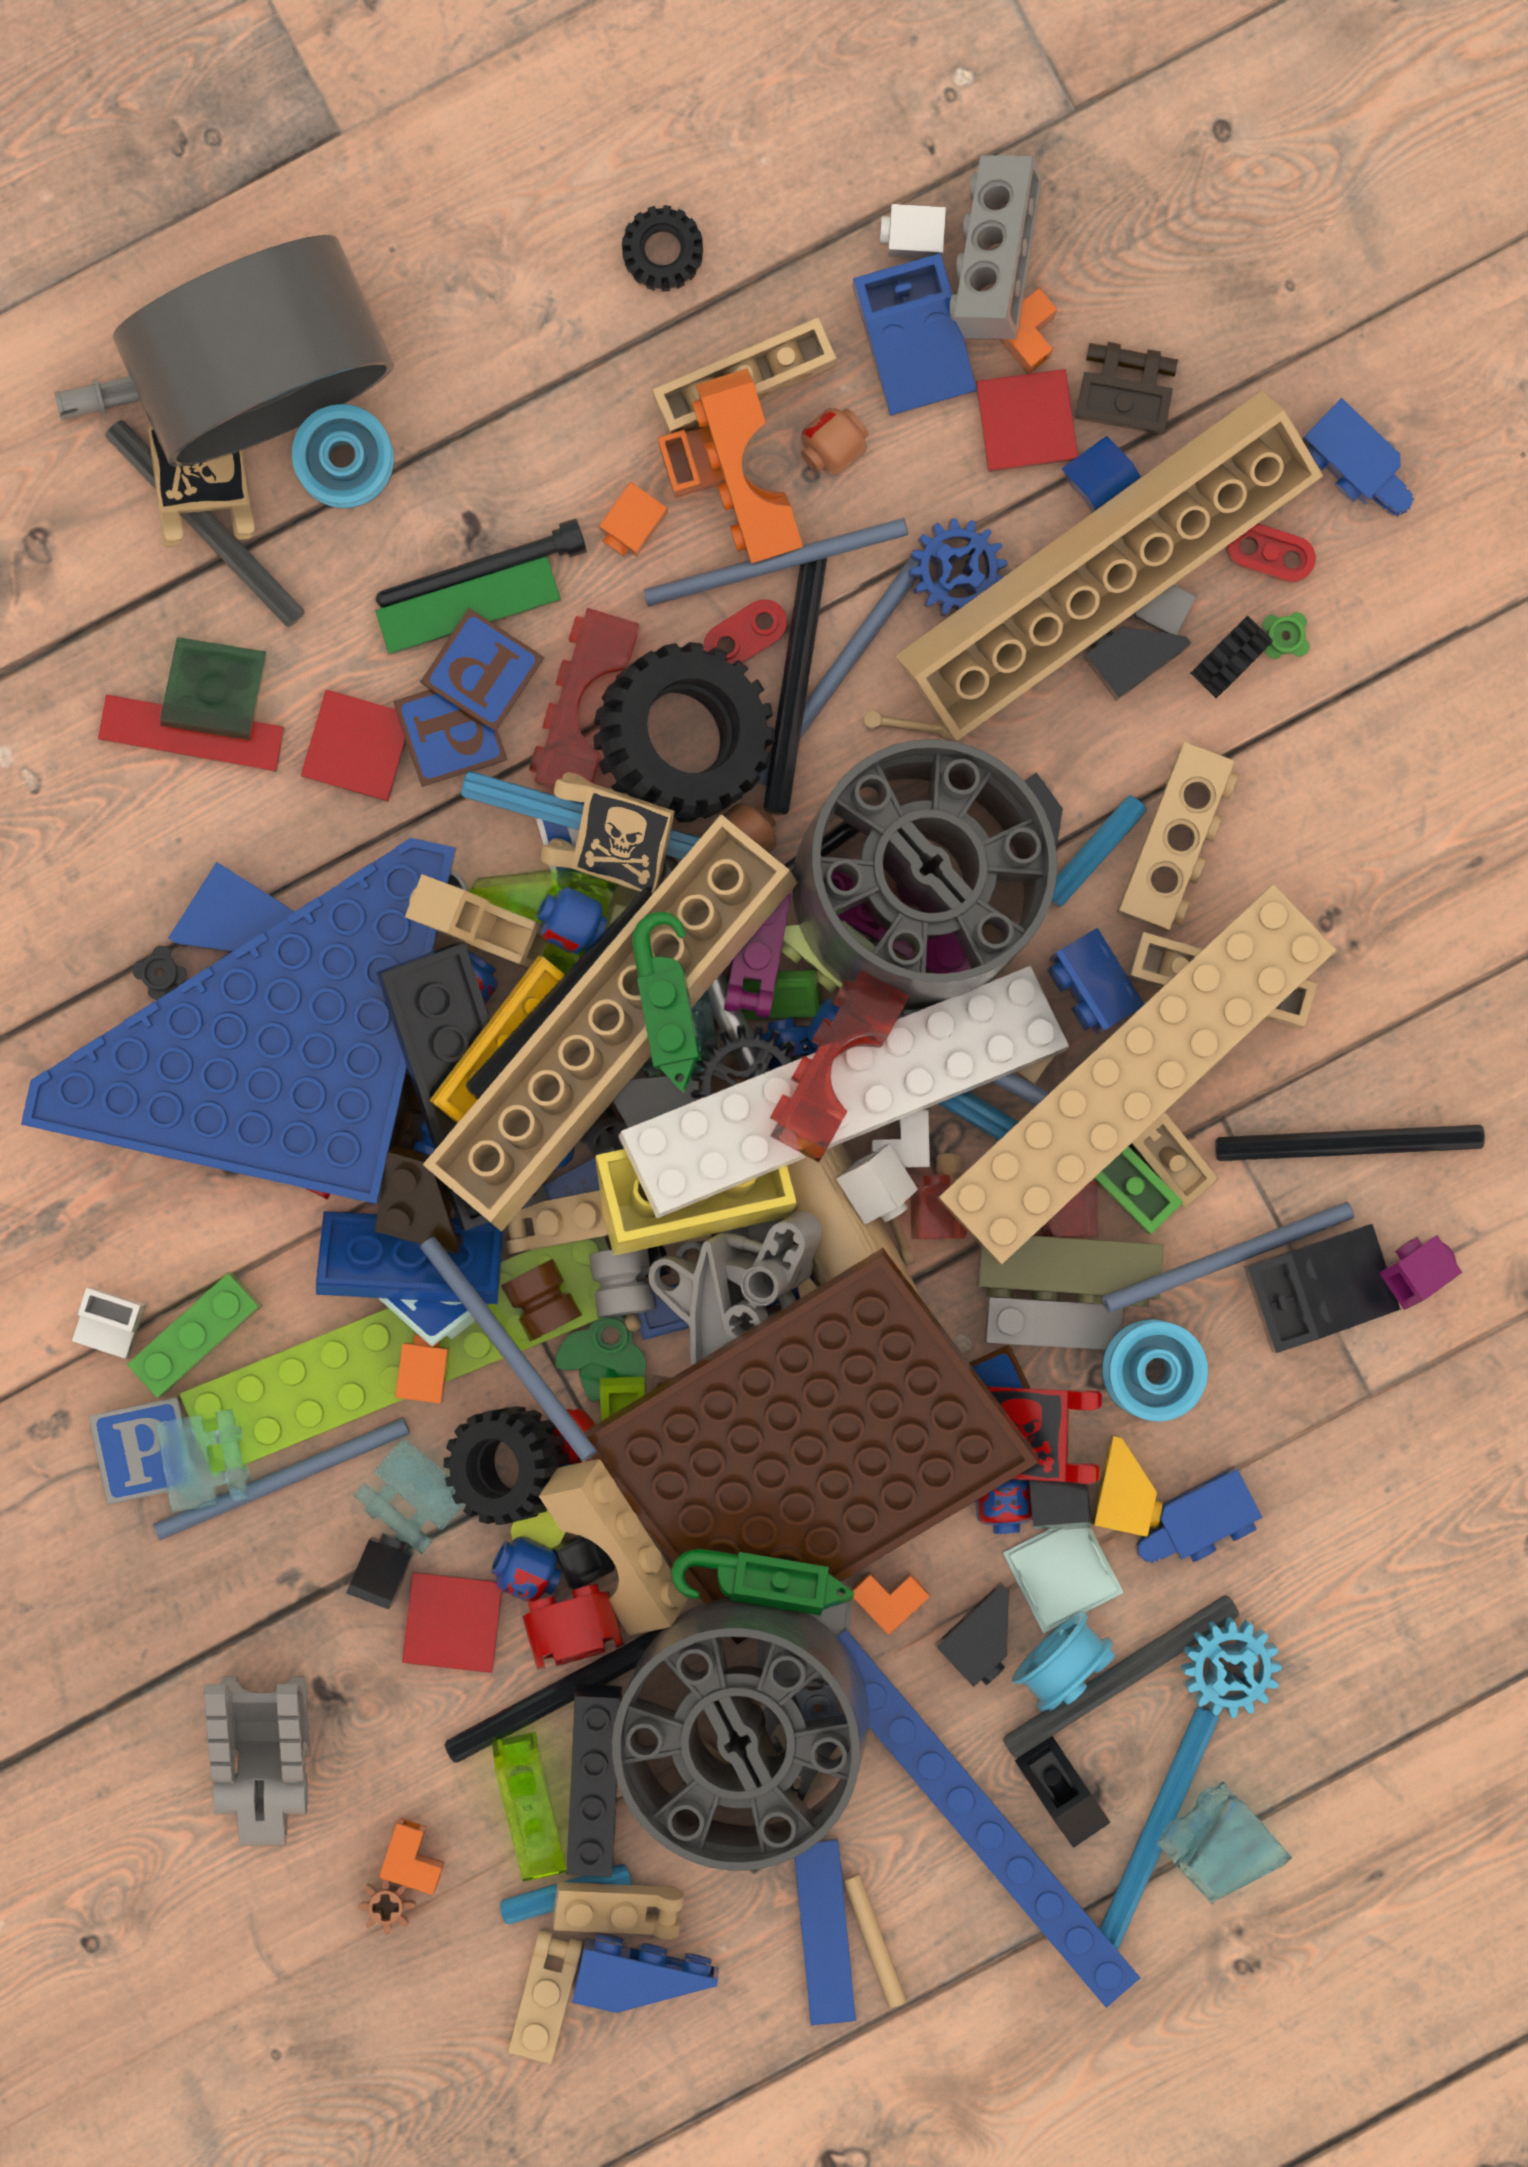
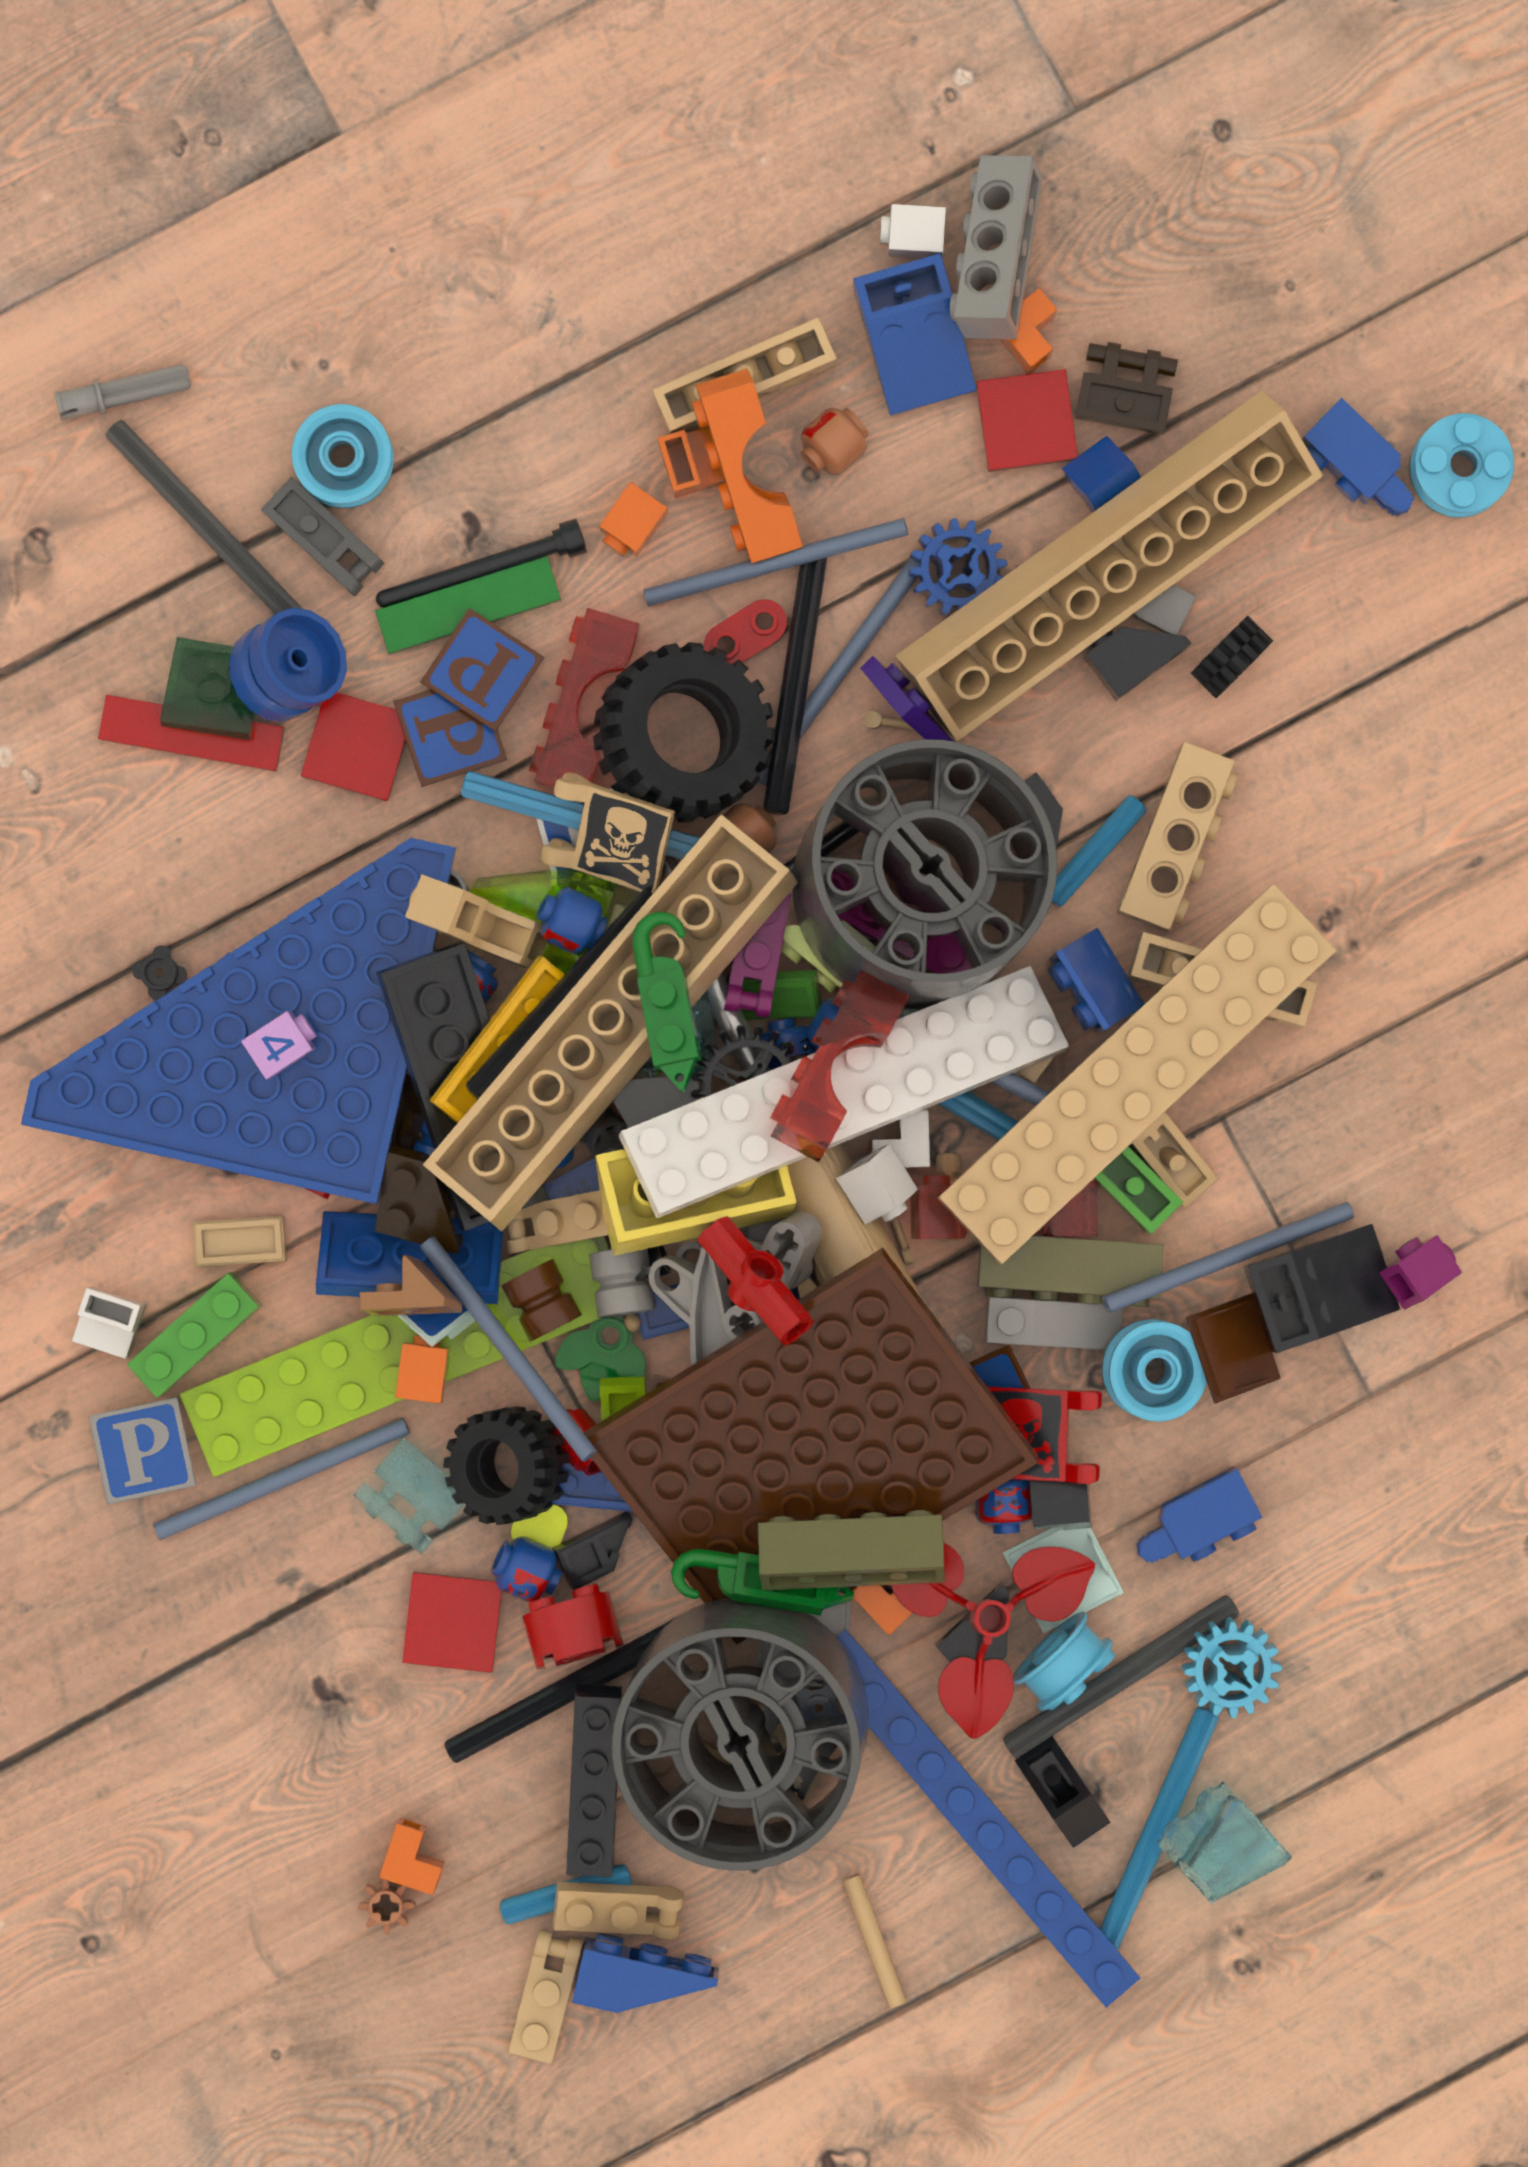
(189, 1464): clear light blue plate -> none
(200, 488): tan flag -> none
(227, 913): blue slope -> none
(239, 1241): none -> tan tile
(252, 349): dark grey wheel -> none
(272, 1747): light grey piece -> none
(280, 1043): none -> lavender brick
(288, 664): none -> blue wheel
(321, 534): none -> dark grey plate
(381, 1571): black slope -> none
(418, 1294): none -> medium nougat slope
(528, 1806): clear neon green slope -> none
(590, 1504): tan arch -> none
(668, 221): black tyre -> none
(755, 1280): none -> red piece
(825, 1934): blue tile -> none
(851, 1551): none -> olive brick
(908, 704): none -> dark purple wing
(980, 1690): none -> red plant
(1125, 1493): yellow slope -> none
(1233, 1348): none -> reddish brown piece
(1270, 551): red plate -> none
(1294, 626): bright green plate -> none
(1349, 1142): black axle -> none
(1485, 448): none -> medium azure wheel

